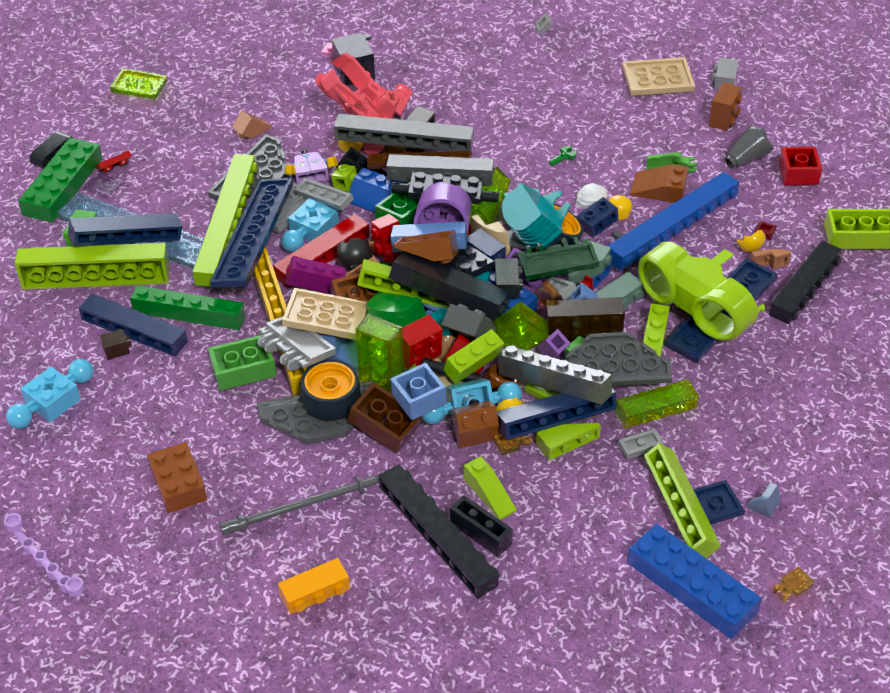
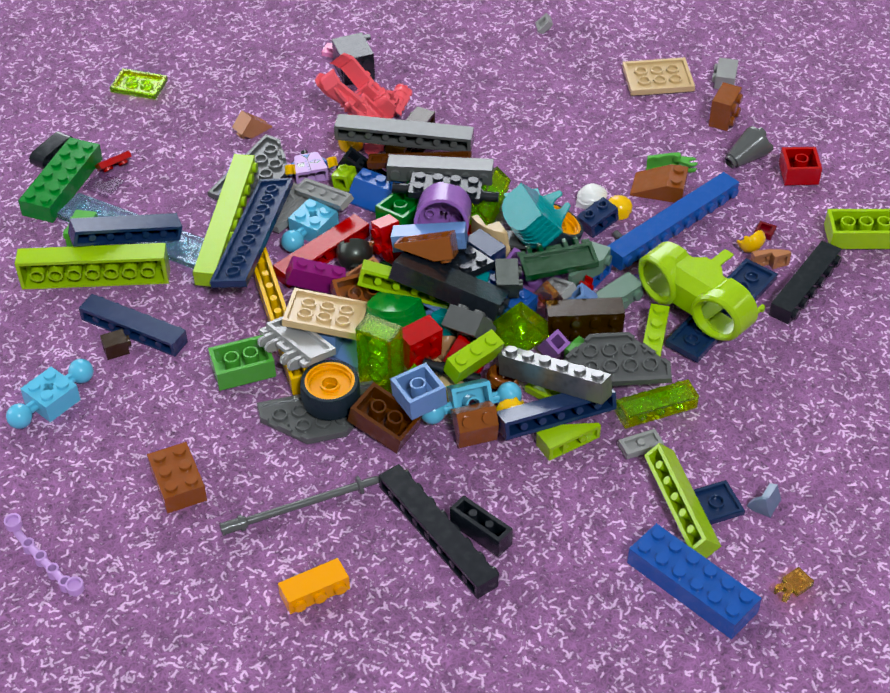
(188, 307): green brick -> none
(488, 487): lime slope -> none
(511, 445): clear yellow plate -> none
(564, 155): green bar -> none

